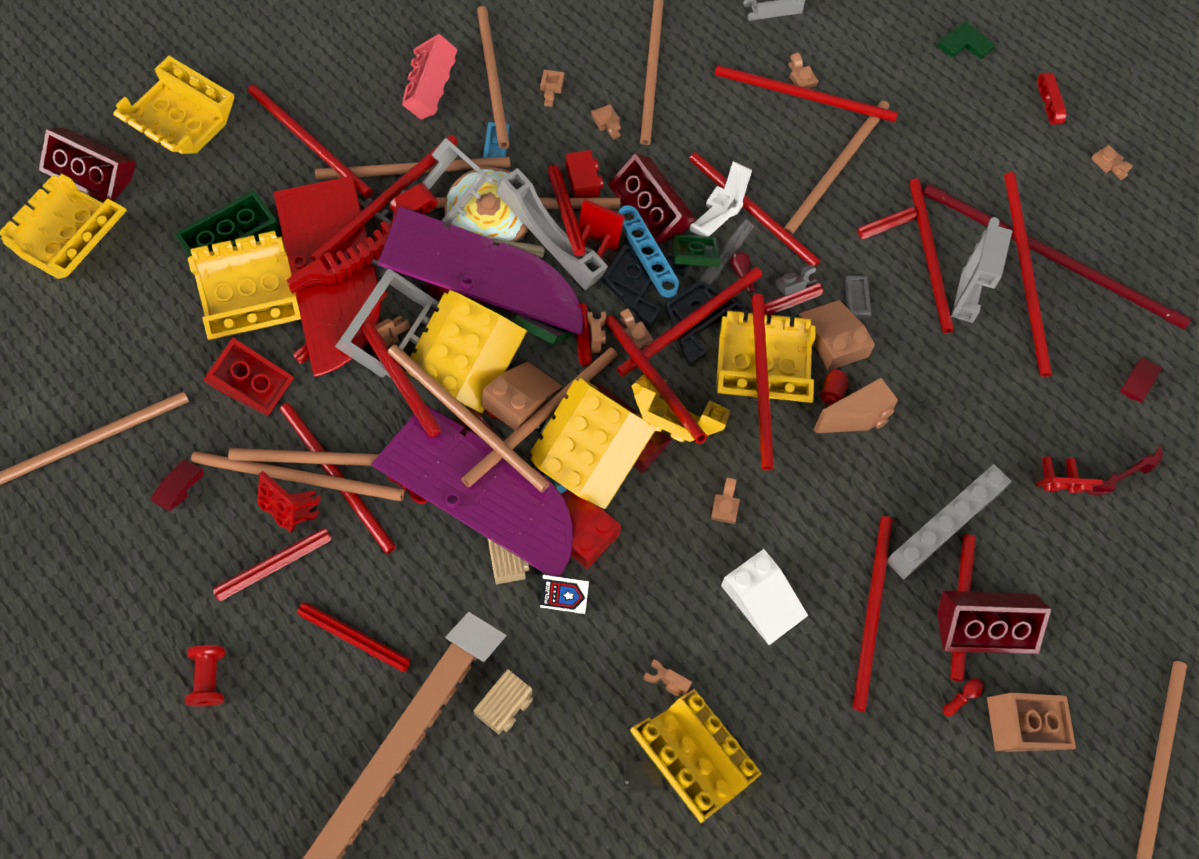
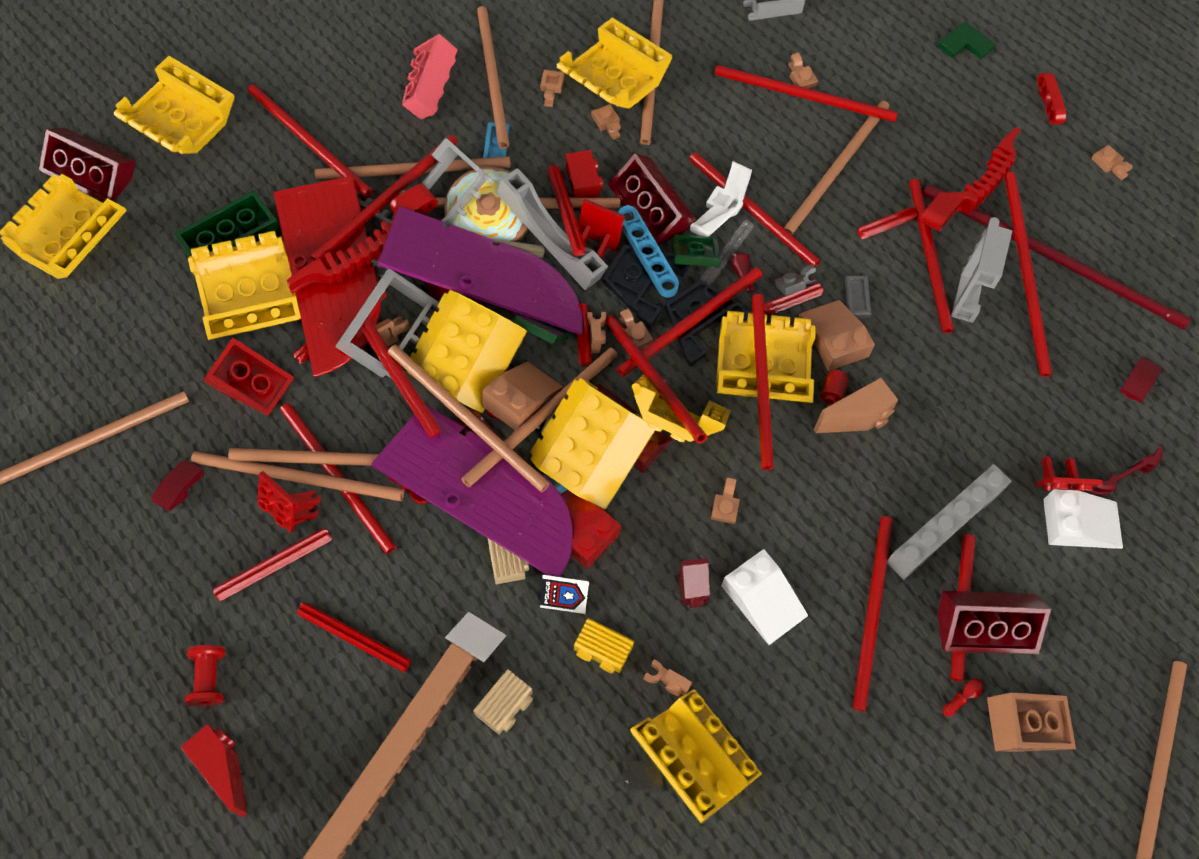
(219, 765): none -> red slope
(603, 646): none -> yellow brick
(619, 66): none -> yellow slope
(694, 582): none -> slope
(947, 204): none -> red piece
(1082, 520): none -> white slope

